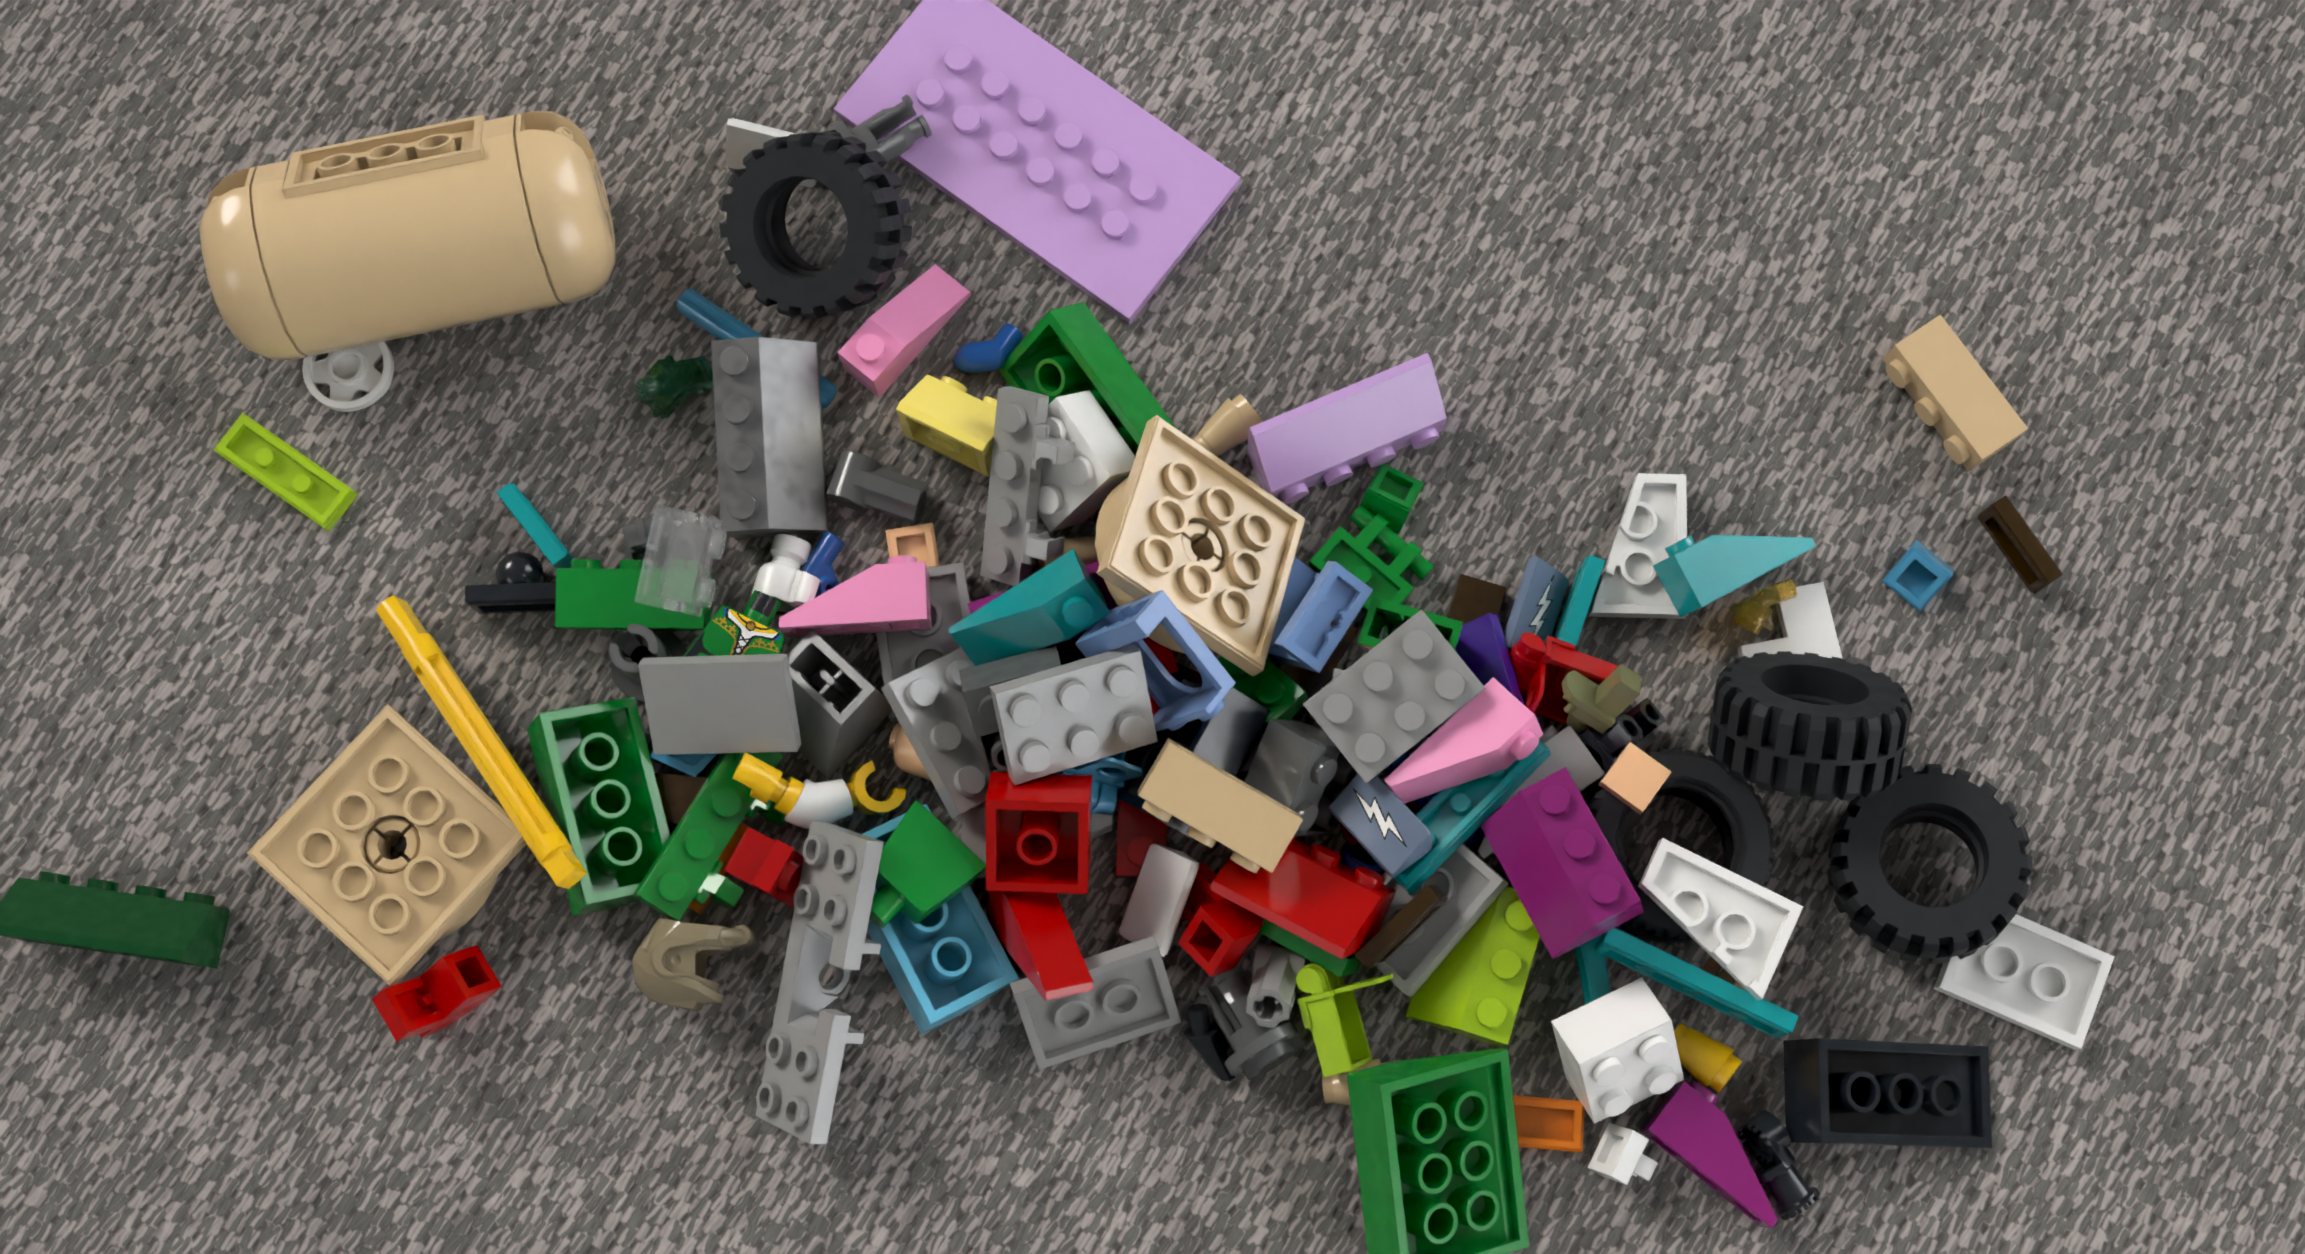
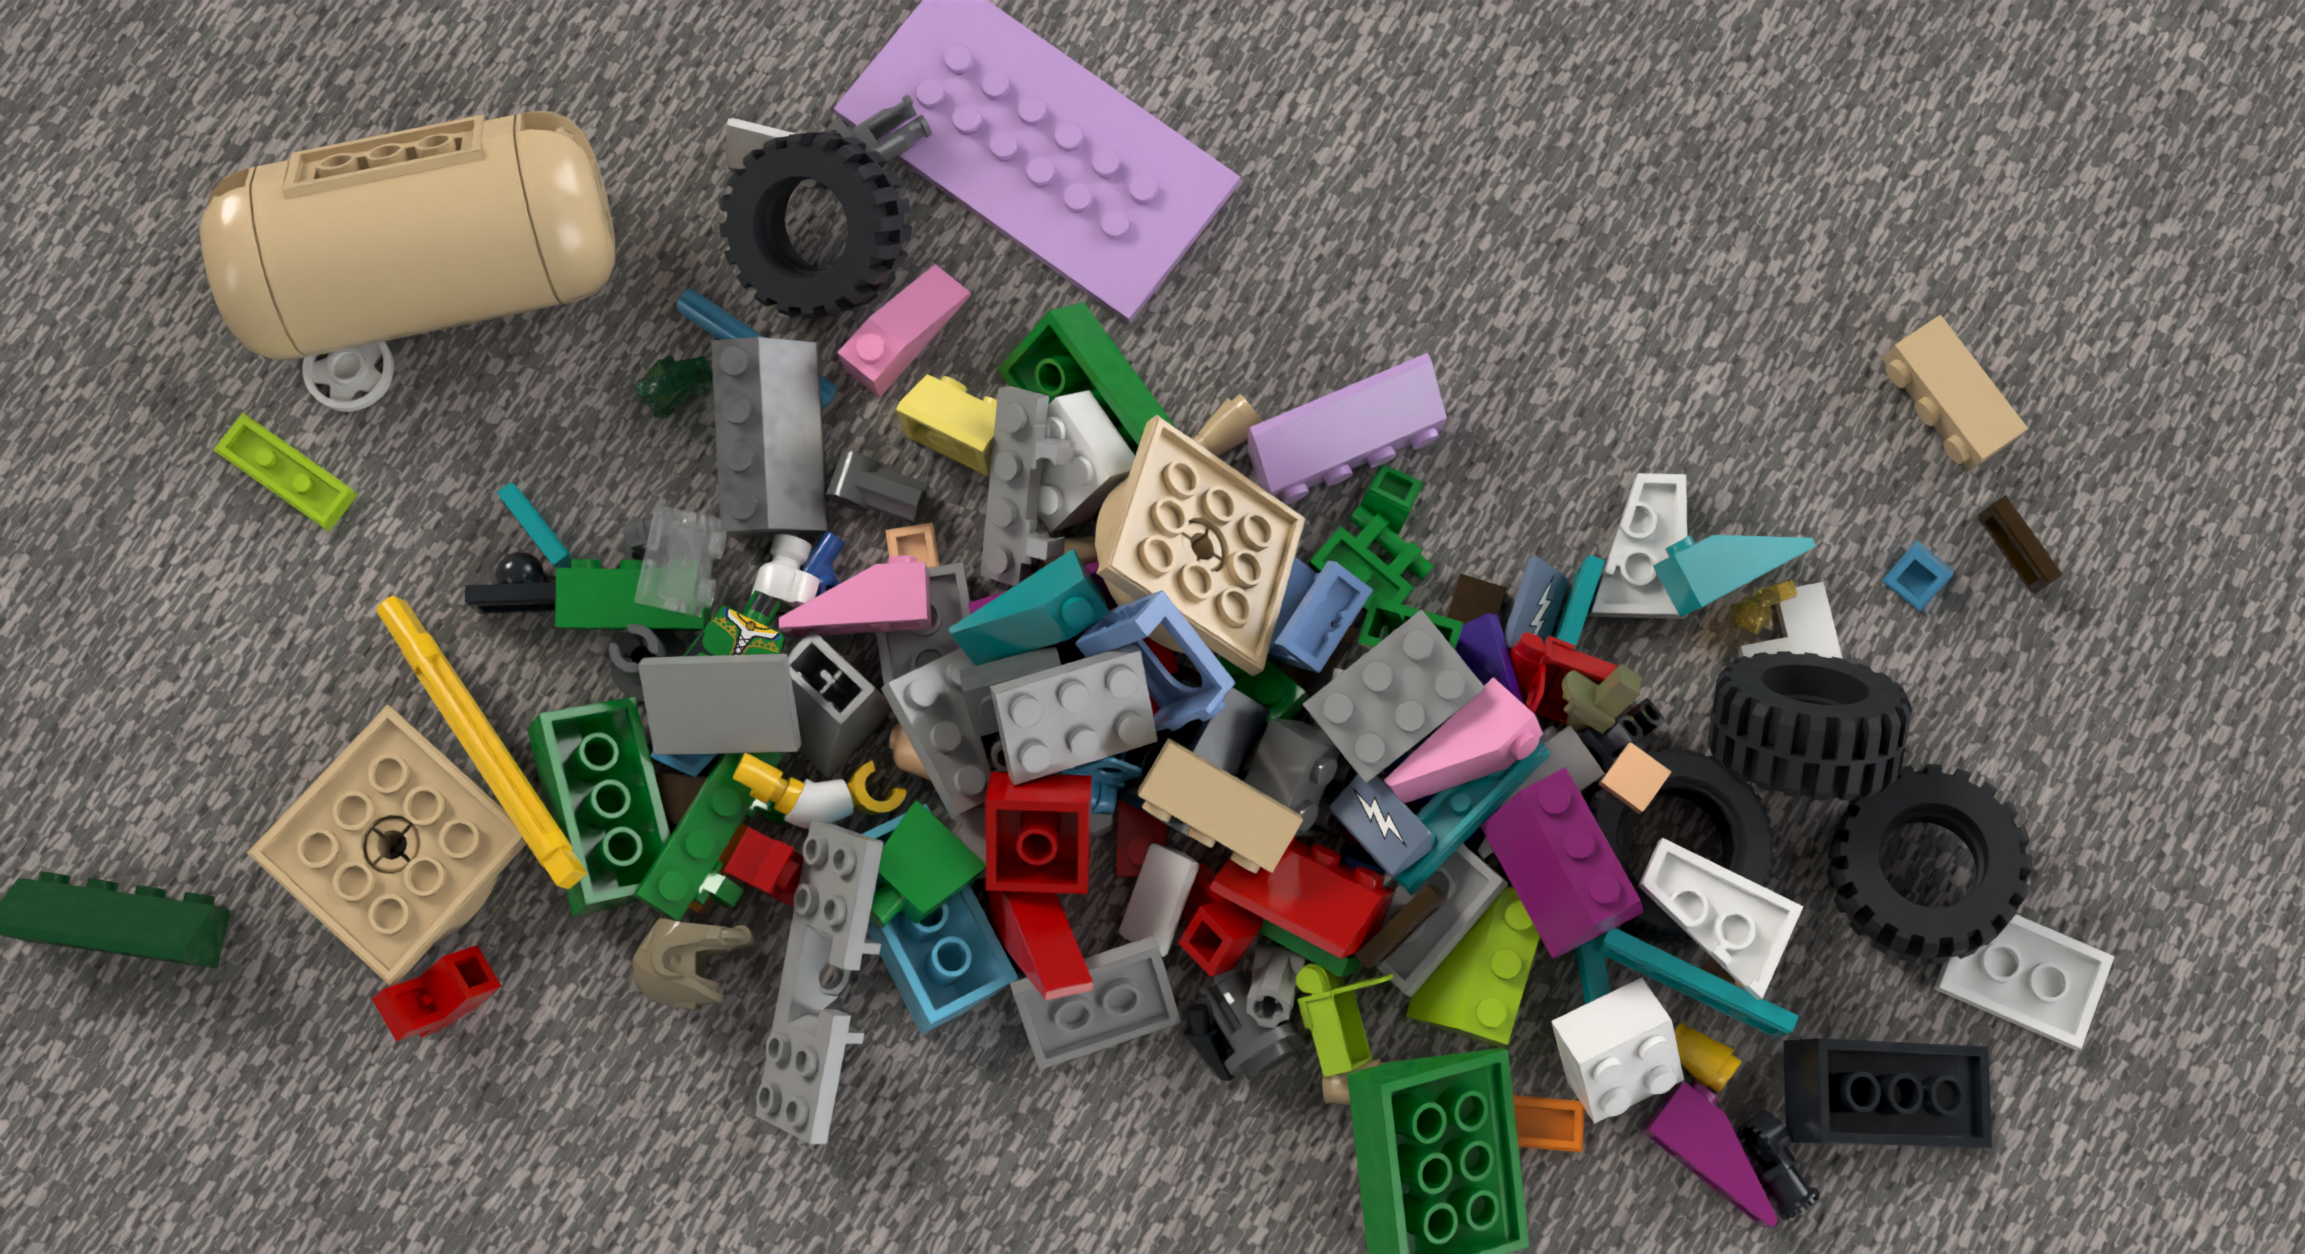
(988, 355): blue arm -> none
(1621, 1155): white tile -> none

